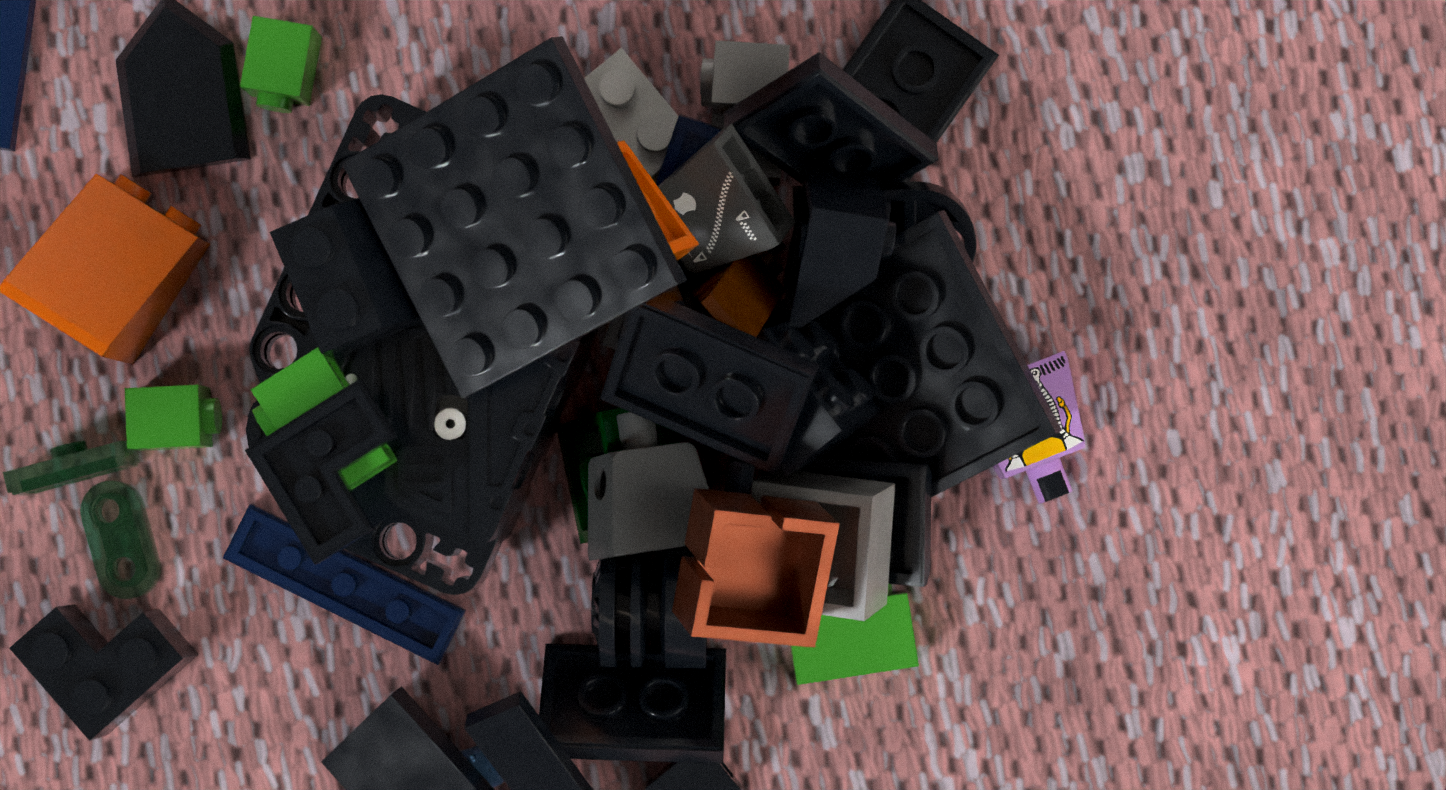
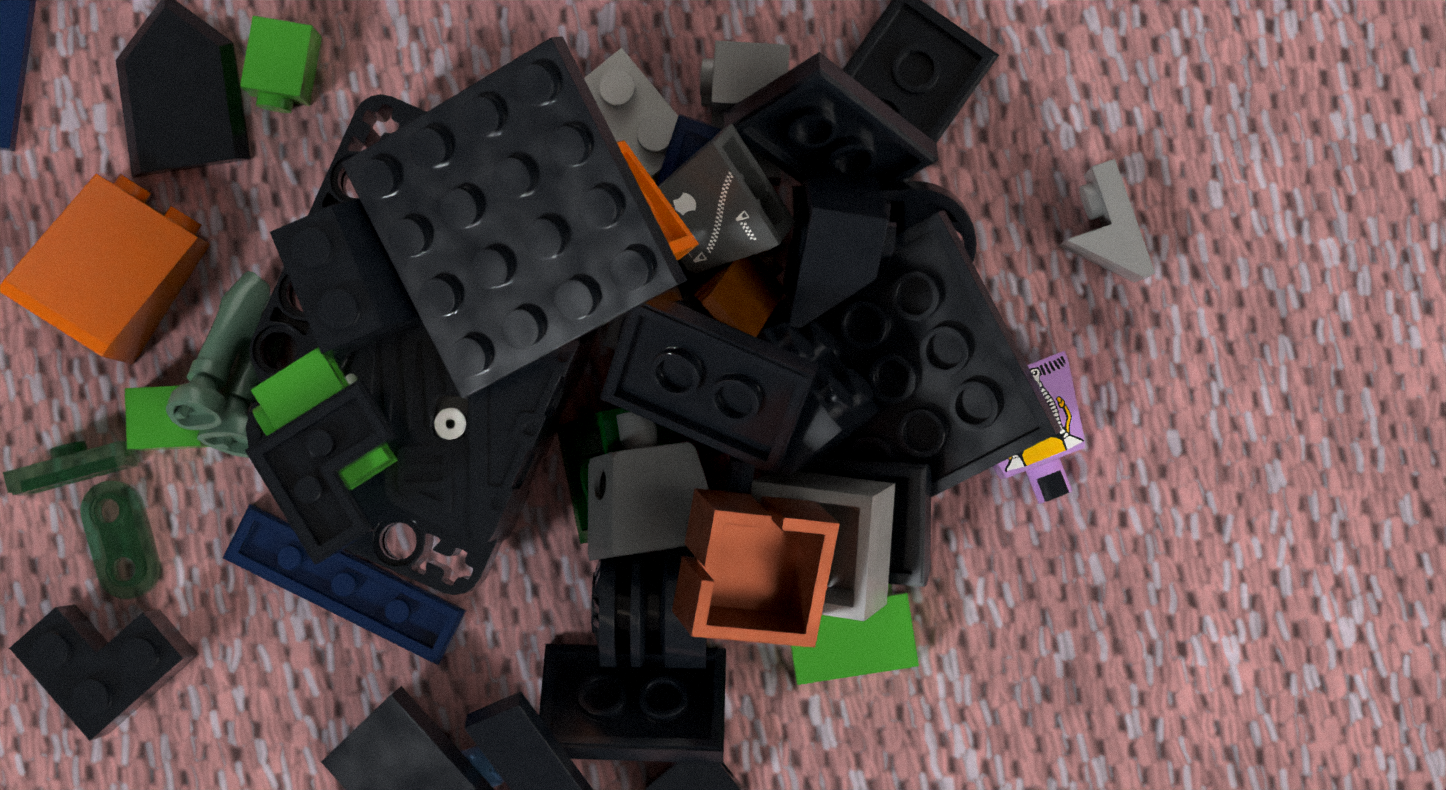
(223, 373): none -> sand green piece
(1119, 241): none -> light grey slope

